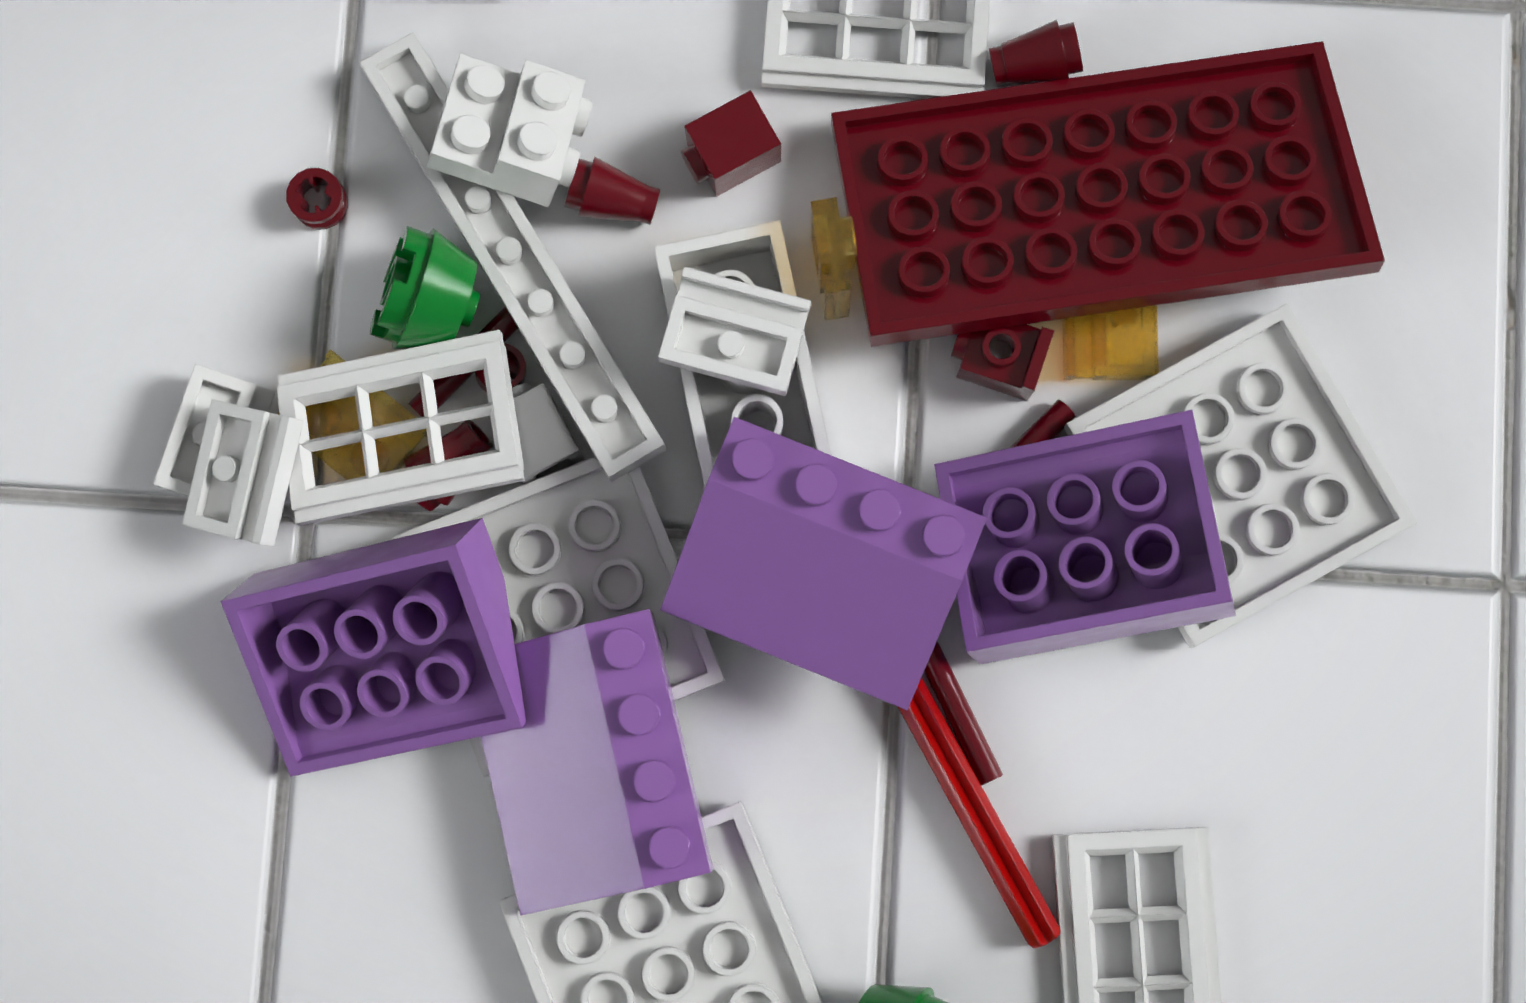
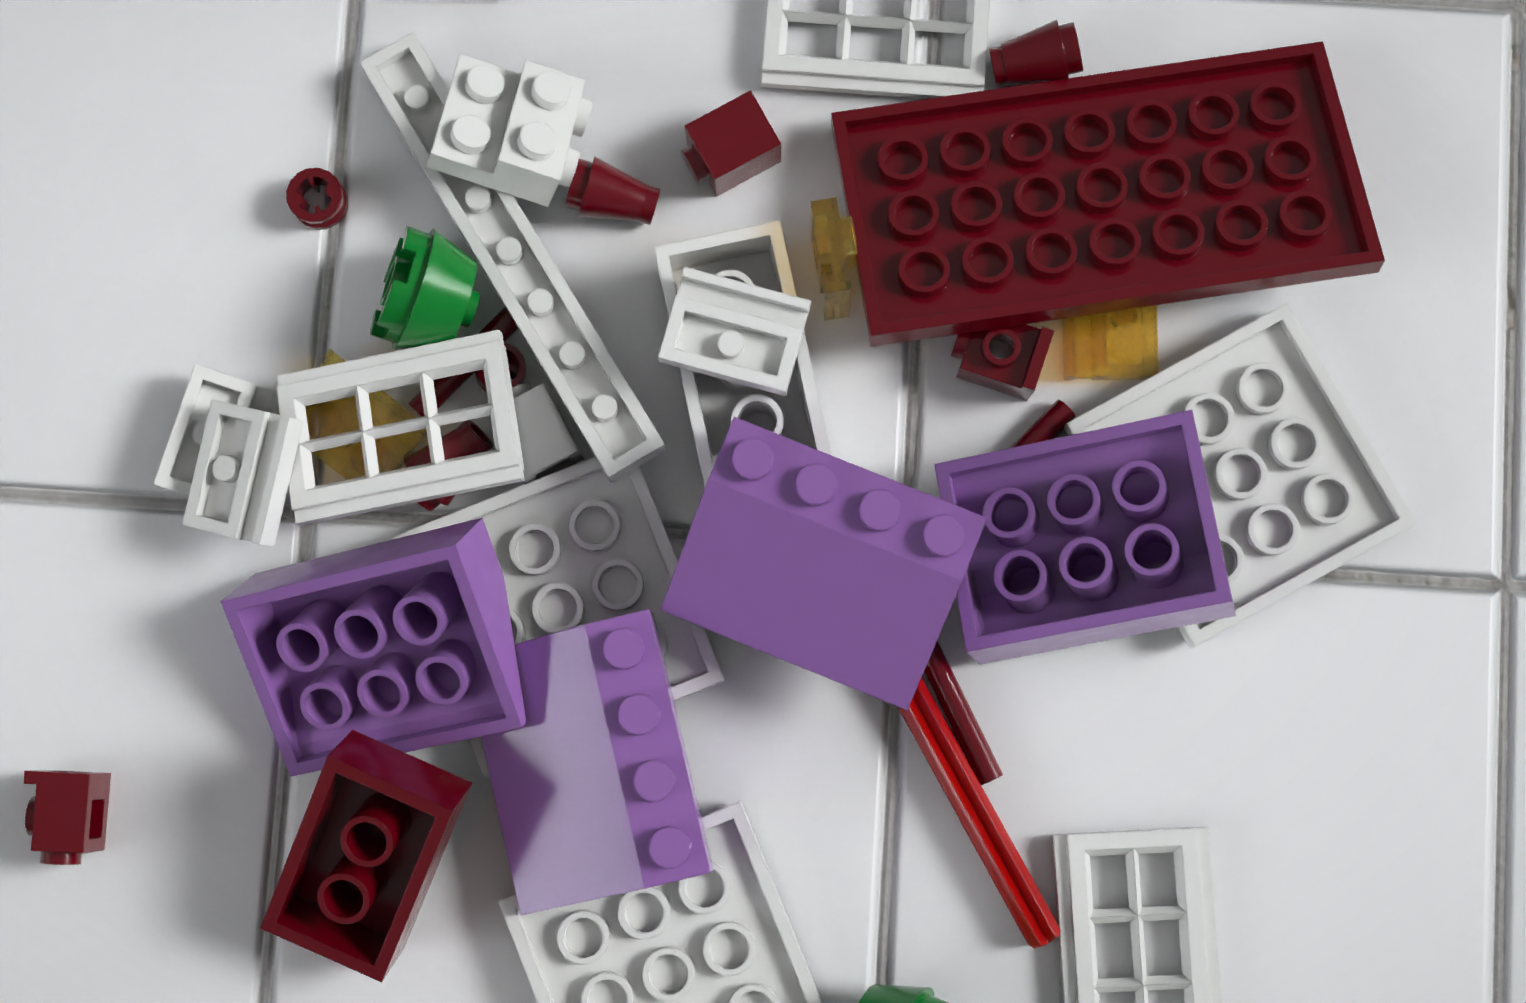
(67, 814): none -> dark red brick
(365, 855): none -> dark red brick

